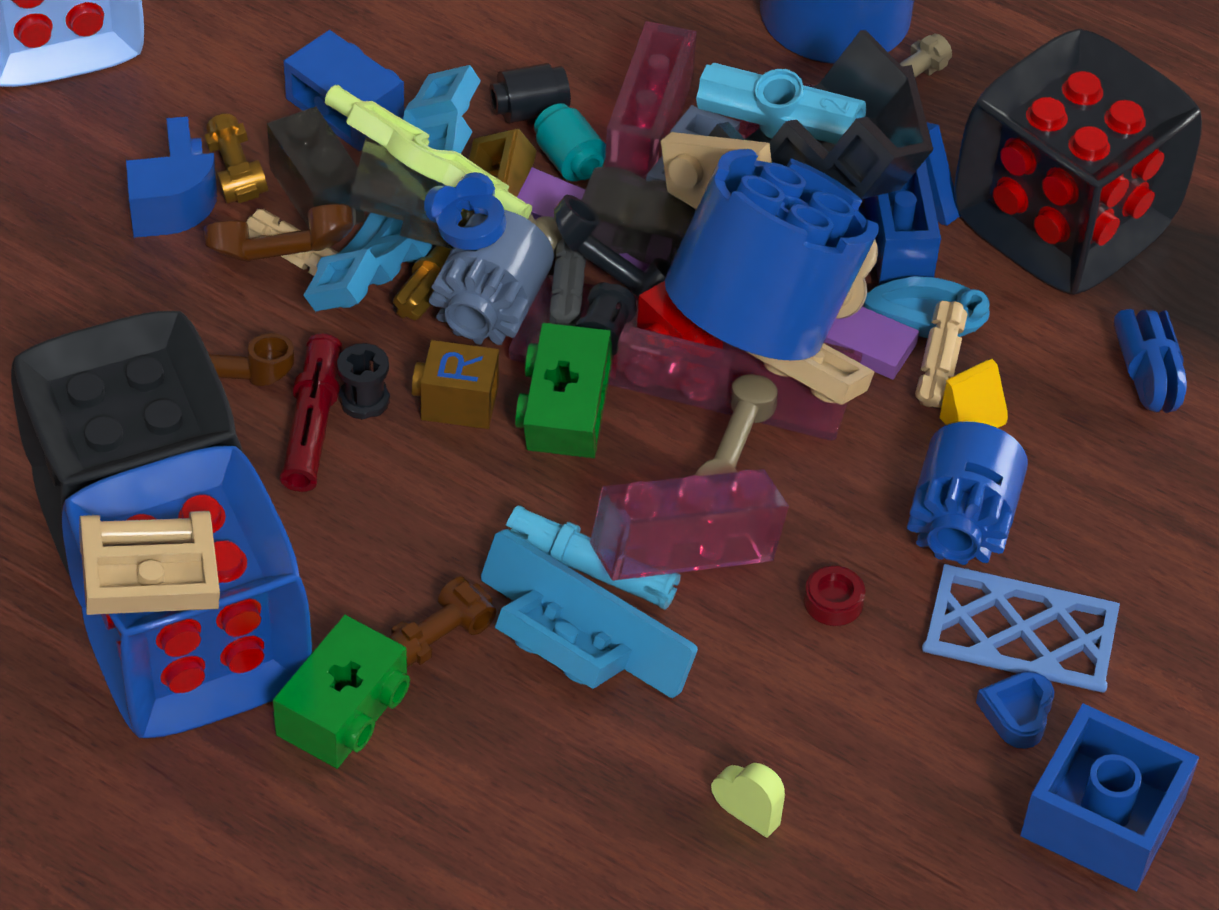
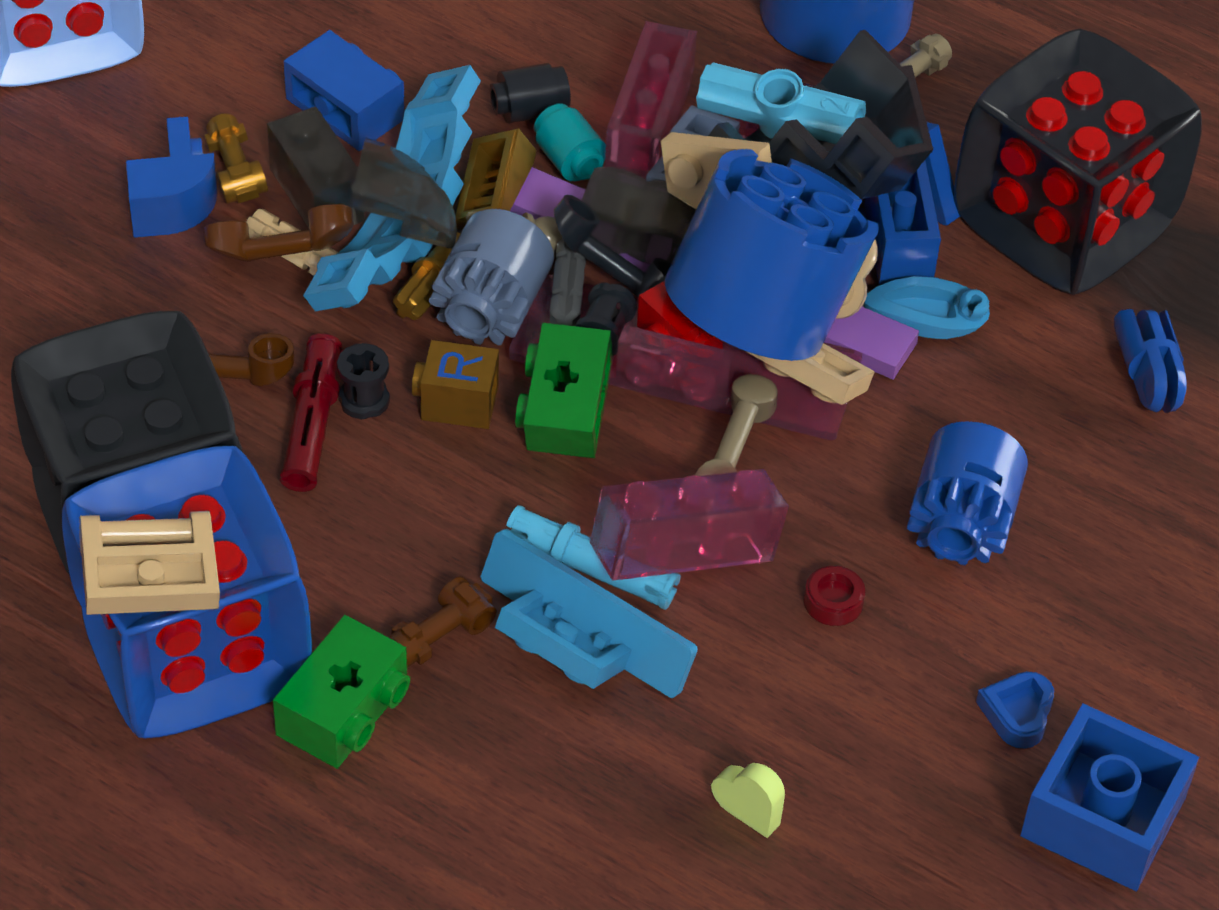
(411, 146): yellowish green piece -> none
(472, 193): blue piece -> none
(941, 352): tan axle -> none
(975, 396): yellow slope -> none
(1058, 604): medium blue window -> none

